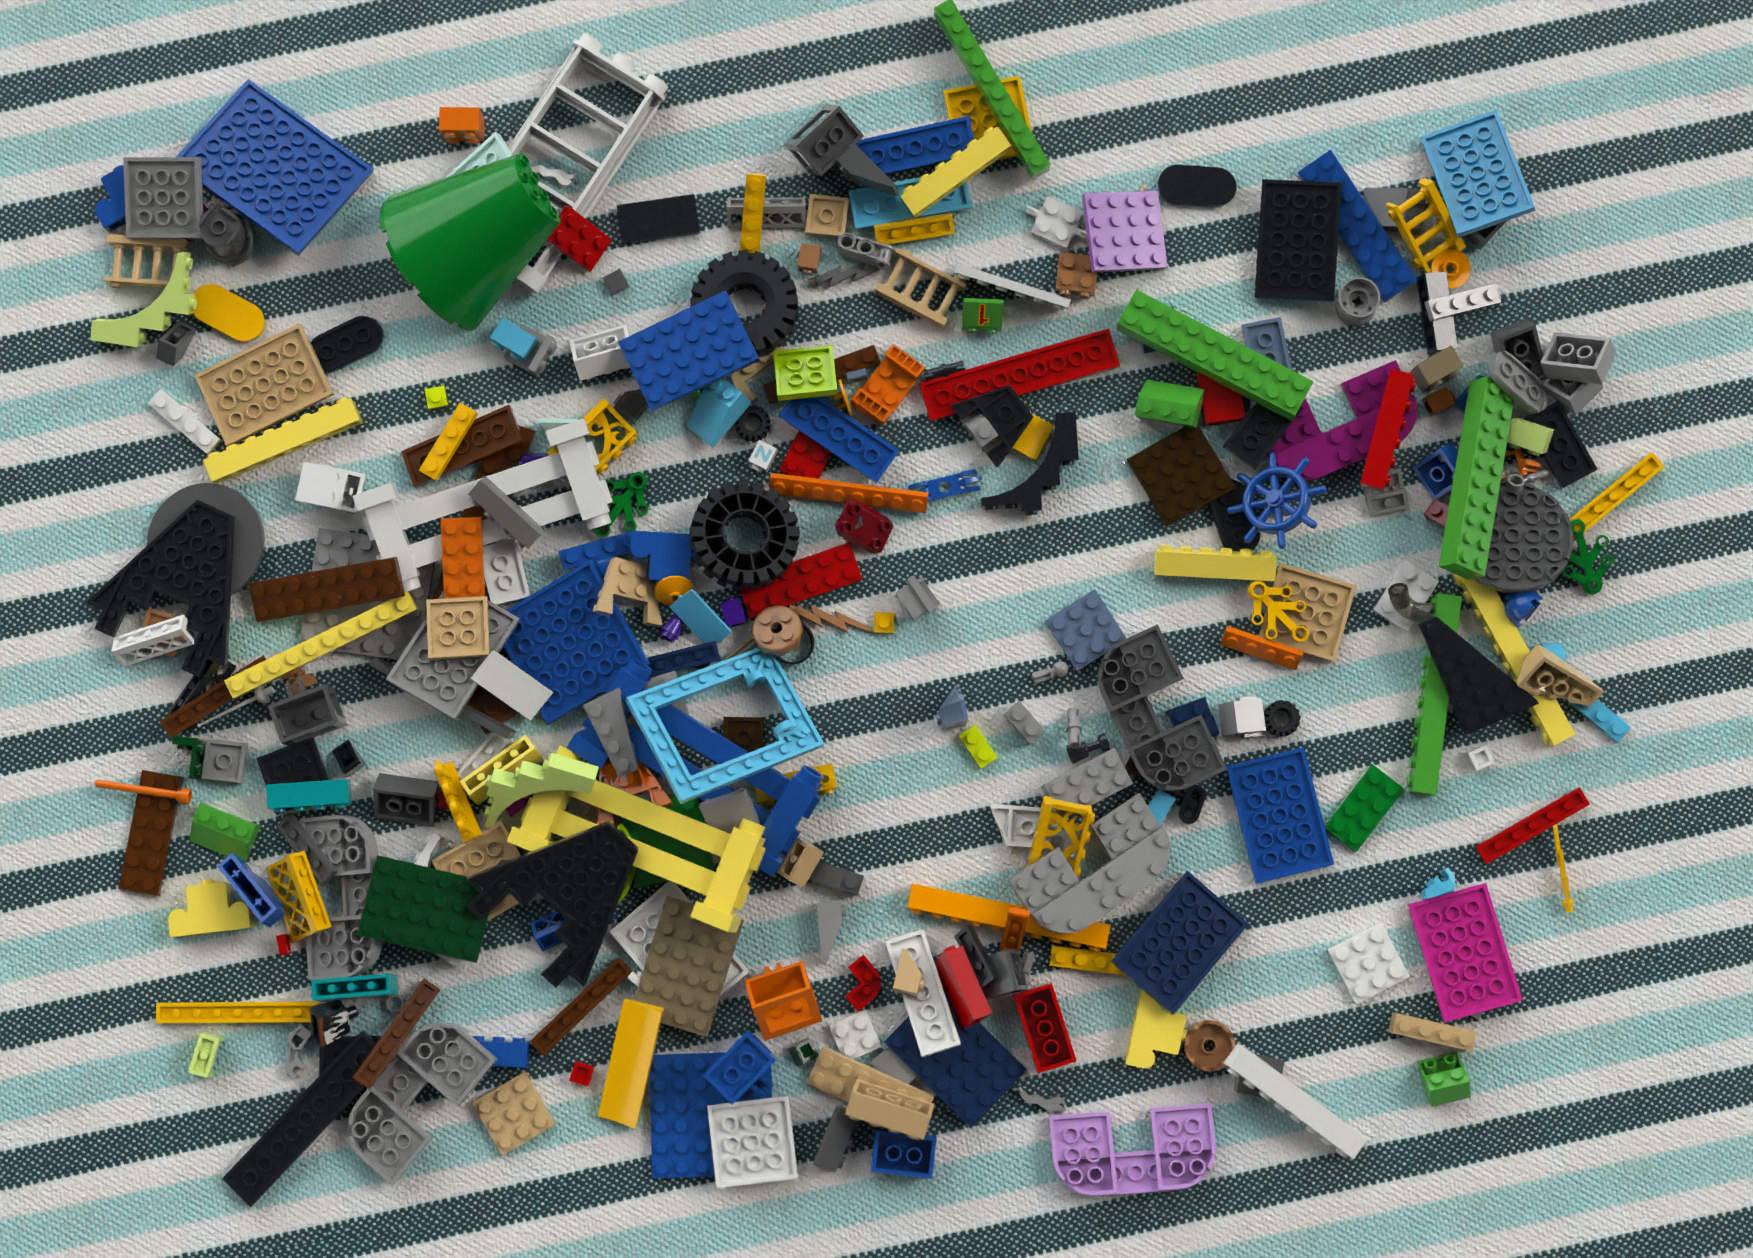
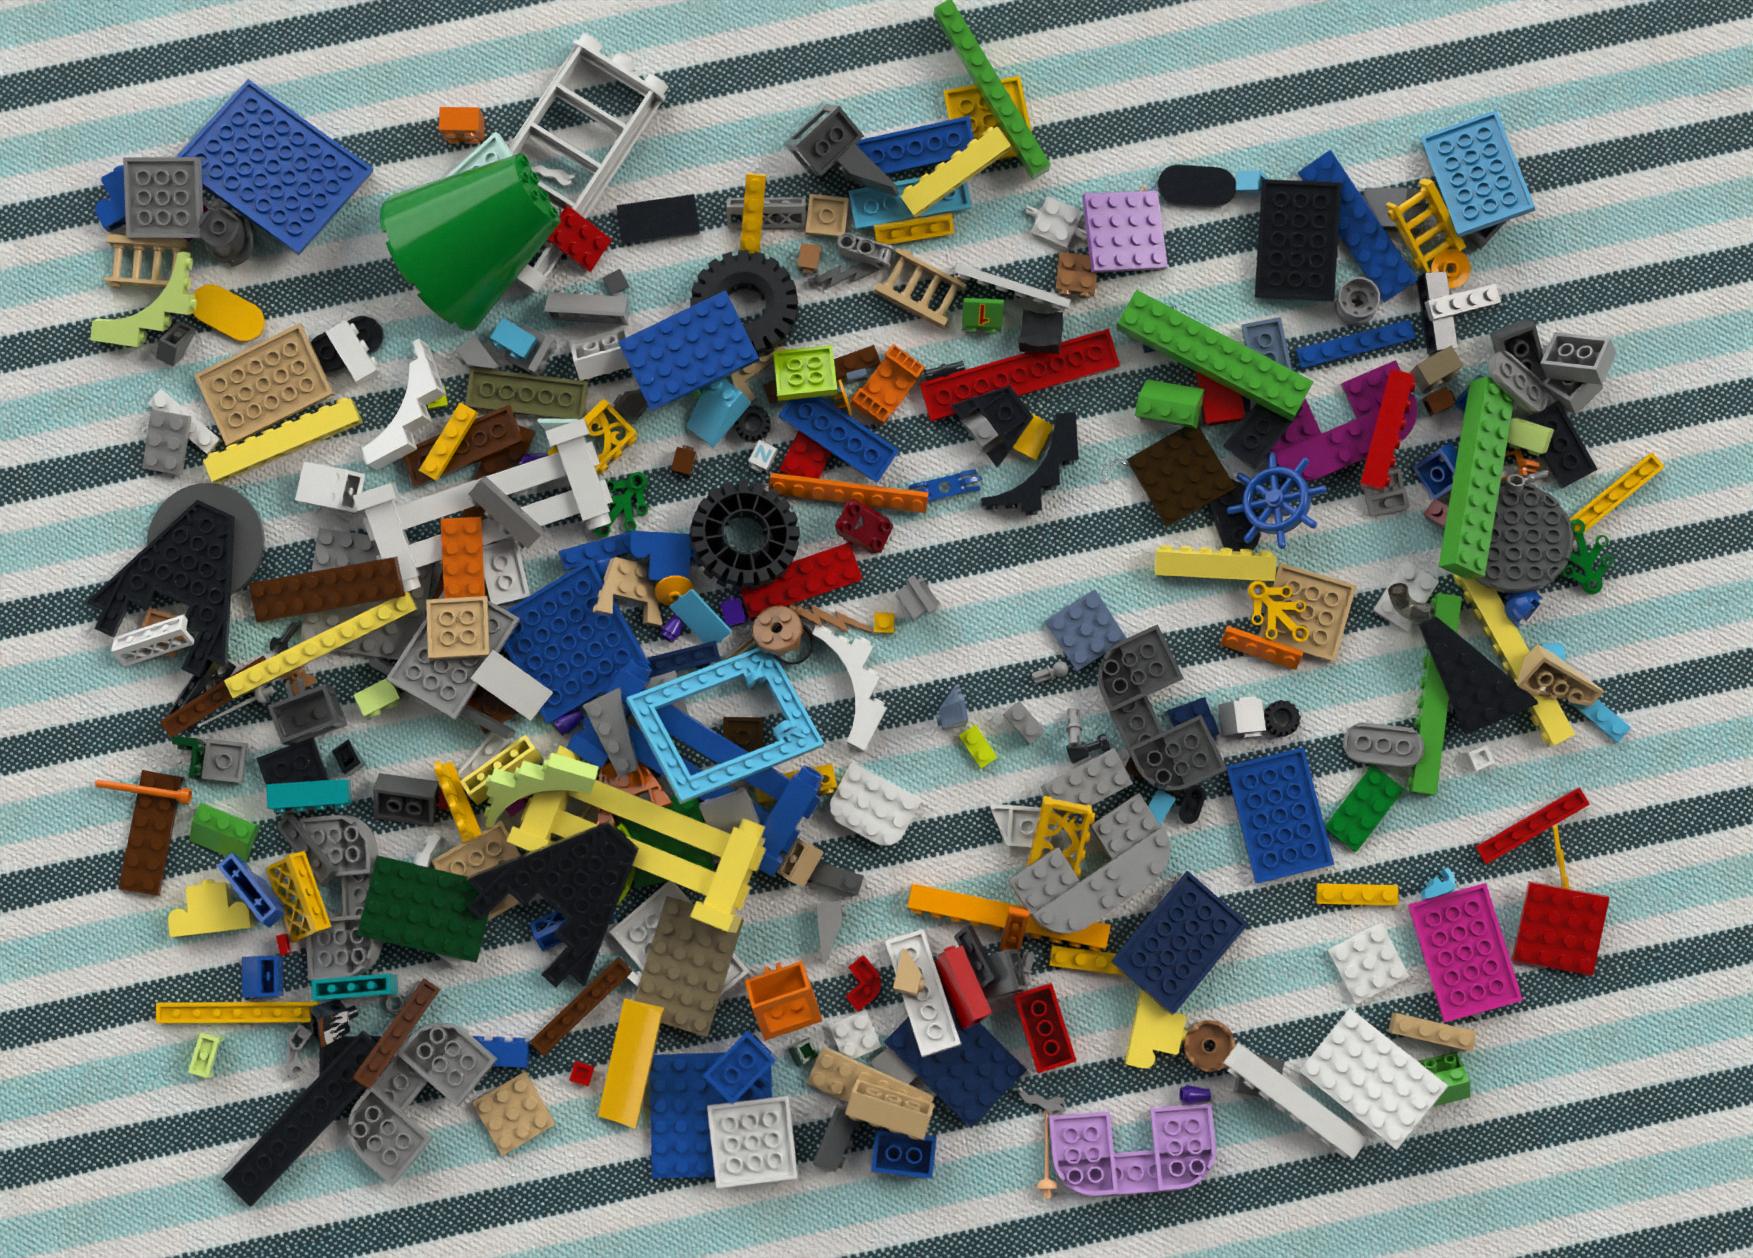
(166, 442): none -> light grey plate
(262, 976): none -> blue slope
(285, 638): none -> black bar
(353, 352): none -> white brick
(377, 698): none -> yellowish green brick
(422, 388): none -> white arch
(475, 355): none -> light grey slope
(527, 394): none -> olive plate
(568, 722): none -> dark purple cone
(587, 308): none -> light grey slope
(684, 461): none -> reddish brown brick
(854, 657): none -> white arch
(873, 806): none -> white plate
(1041, 332): none -> black brick
(1046, 1184): none -> light nougat sword
(1192, 1094): none -> dark purple cone
(1250, 182): none -> medium azure brick
(1355, 344): none -> blue plate
(1357, 894): none -> yellow plate
(1373, 1079): none -> white plate
(1383, 745): none -> light grey tile
(1560, 928): none -> red plate

